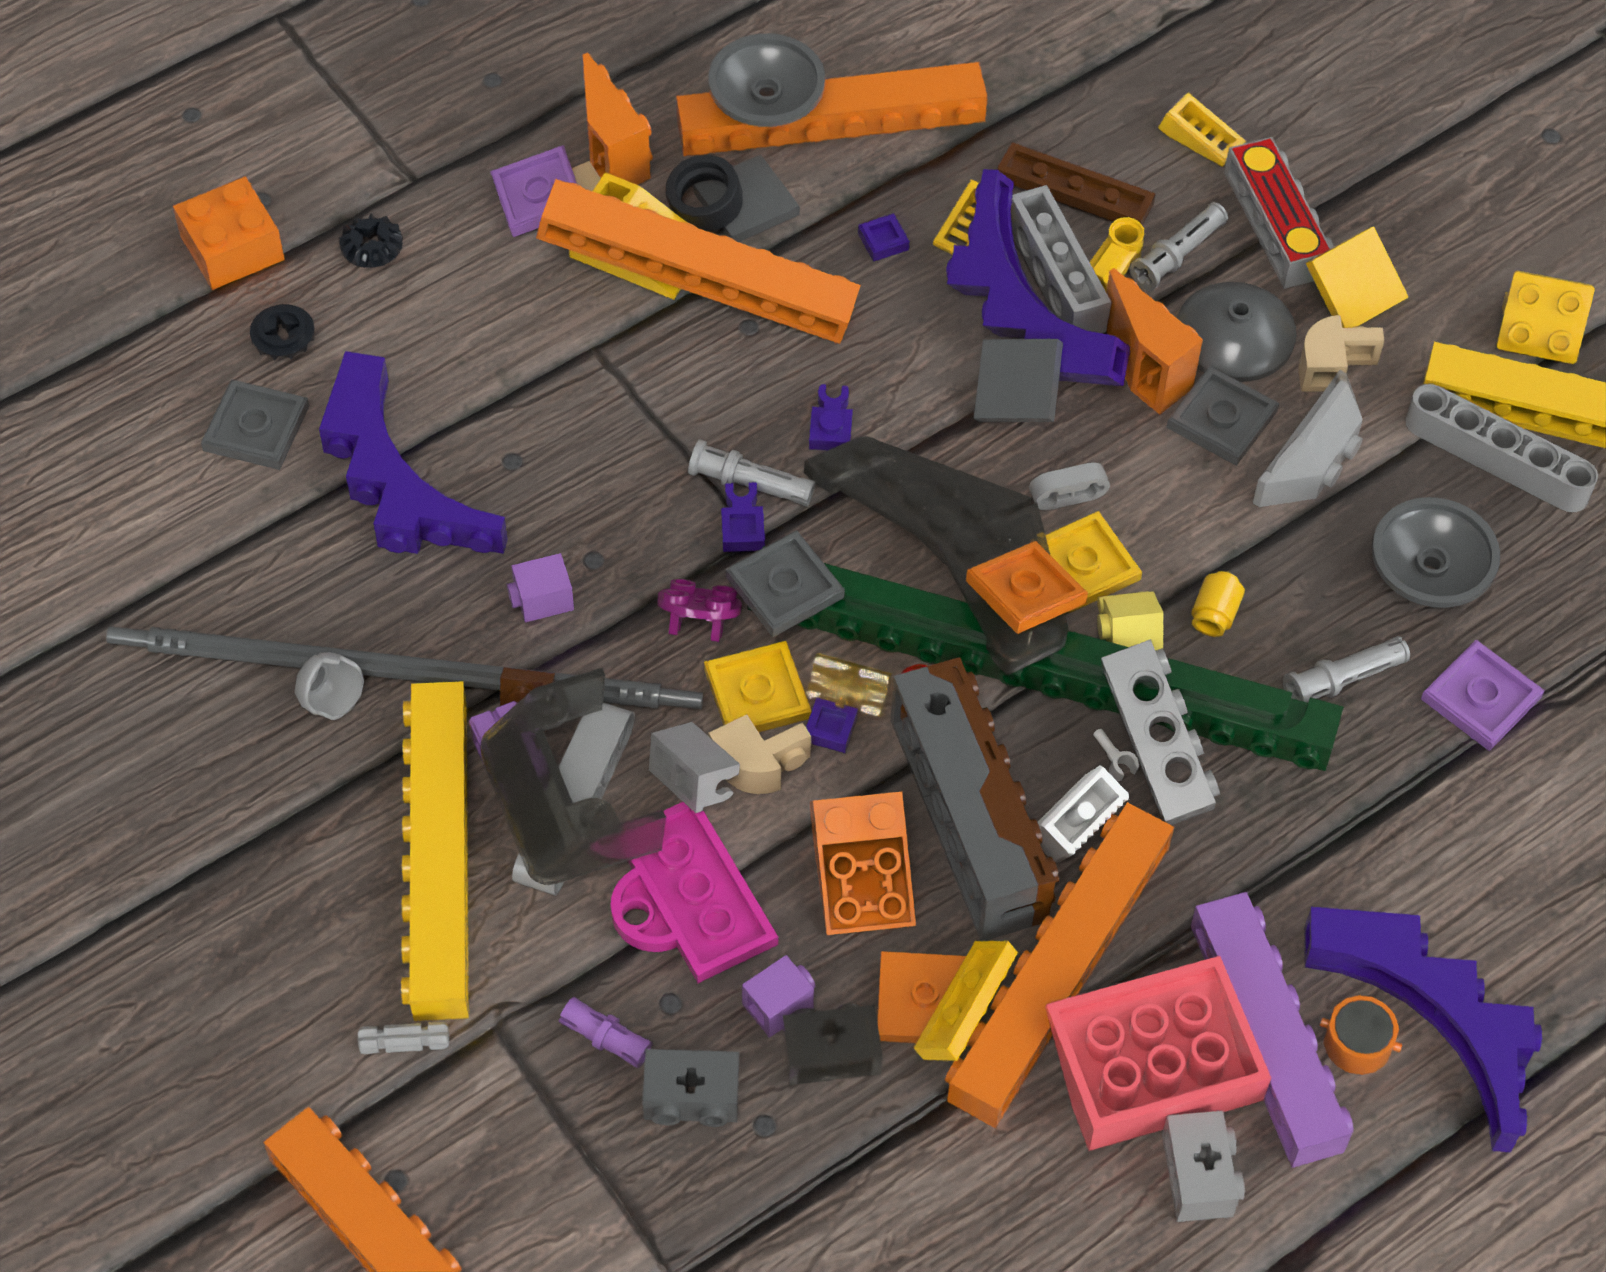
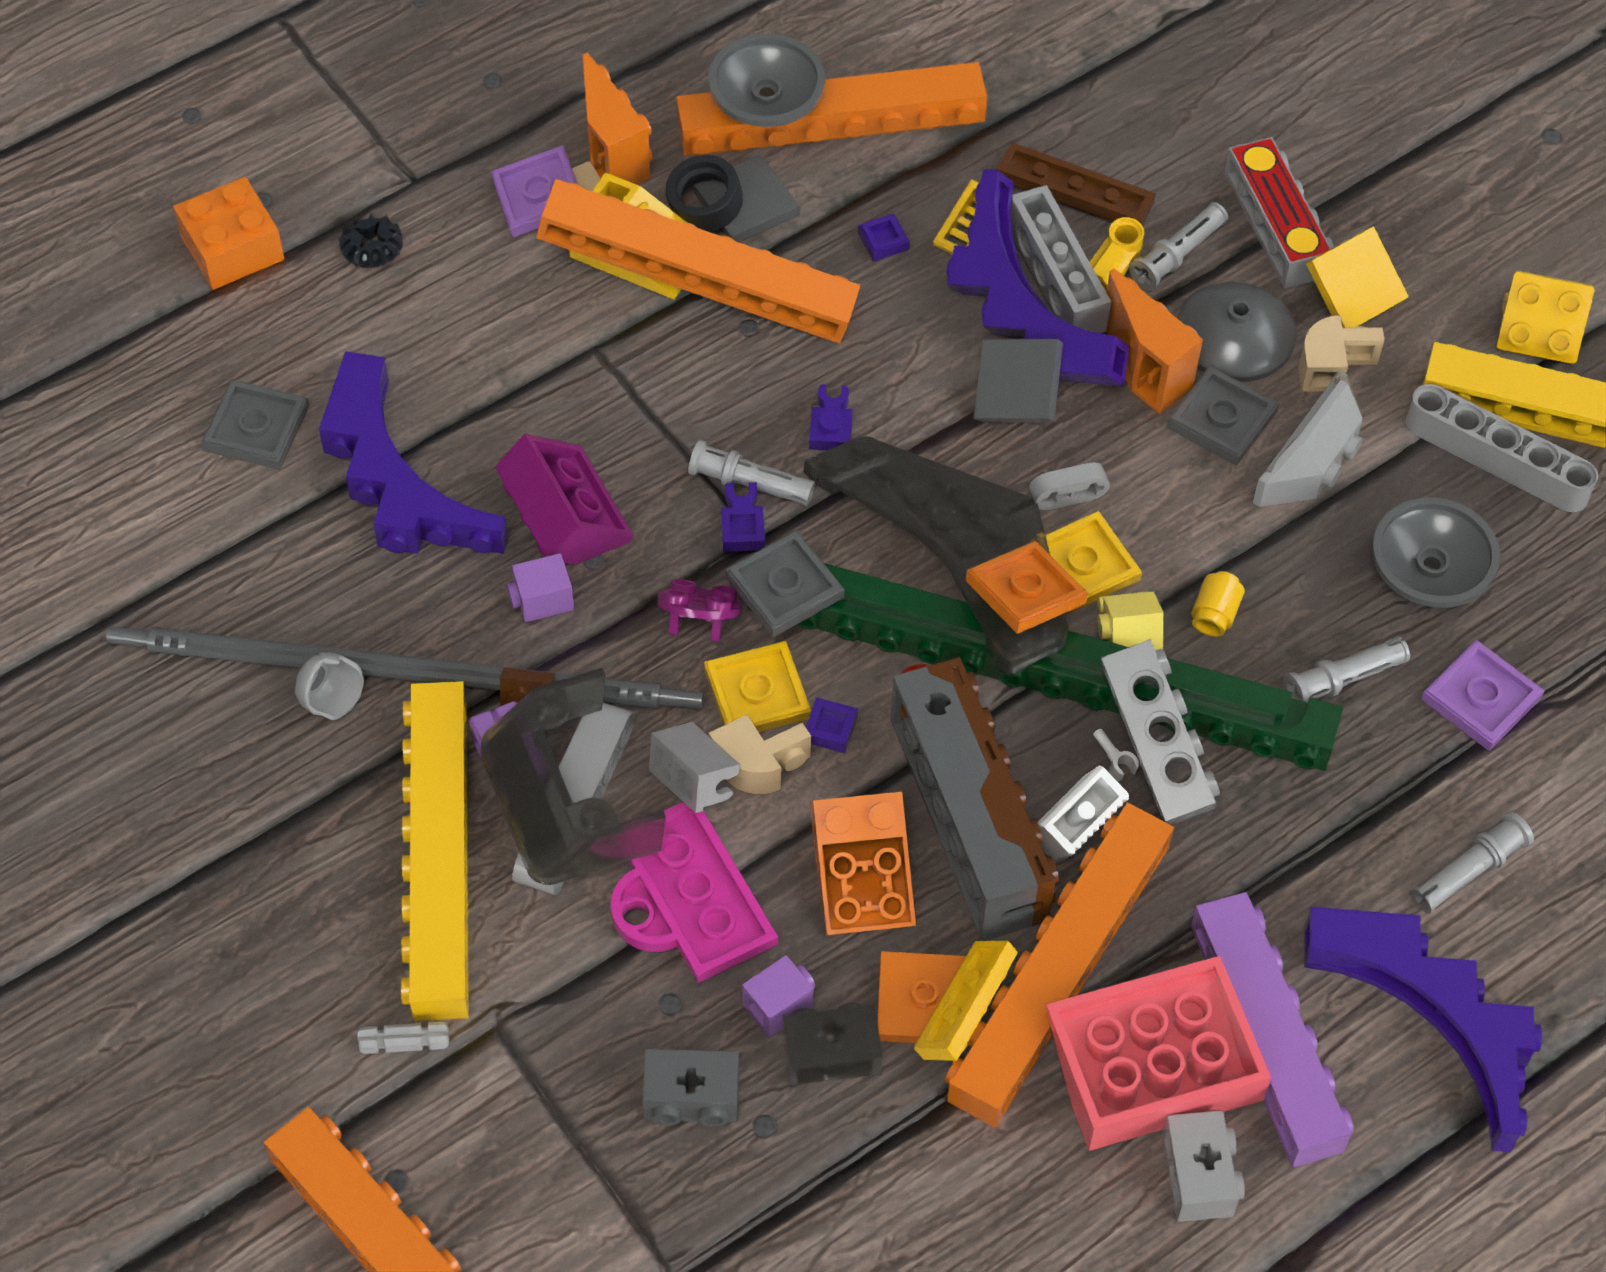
(295, 322): black gear -> none
(562, 499): none -> magenta slope
(605, 1032): medium lavender pin -> none
(849, 684): clear yellow hips -> none
(1177, 128): yellow slope -> none
(1361, 1034): piece -> none
(1487, 851): none -> light grey pin

